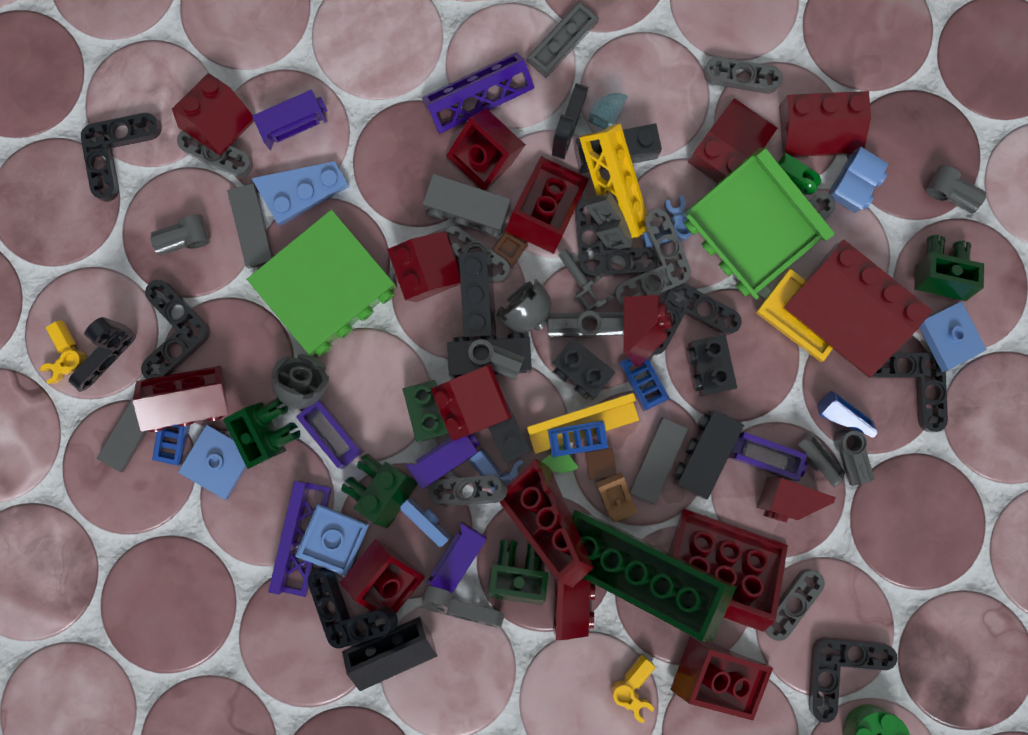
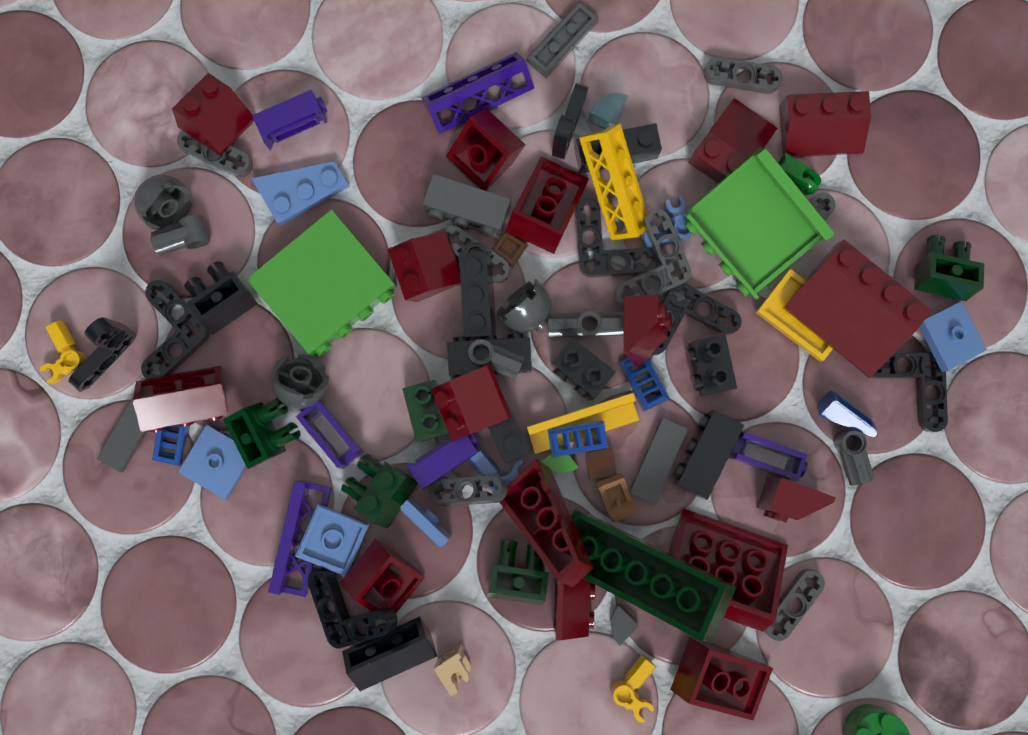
(104, 146): black beam -> none
(162, 201): none -> dark grey cylinder
(221, 301): none -> black brick
(250, 225): dark grey tile -> none
(440, 601): dark grey beam -> none
(450, 667): none -> tan hinge
(457, 558): dark purple window -> none
(583, 282): dark grey piece -> none
(612, 224): dark grey slope -> none
(622, 625): none -> dark grey tile
(821, 459): dark grey plate -> none
(833, 665): black beam -> none
(858, 179): medium blue brick -> none
(950, 187): dark grey piece -> none

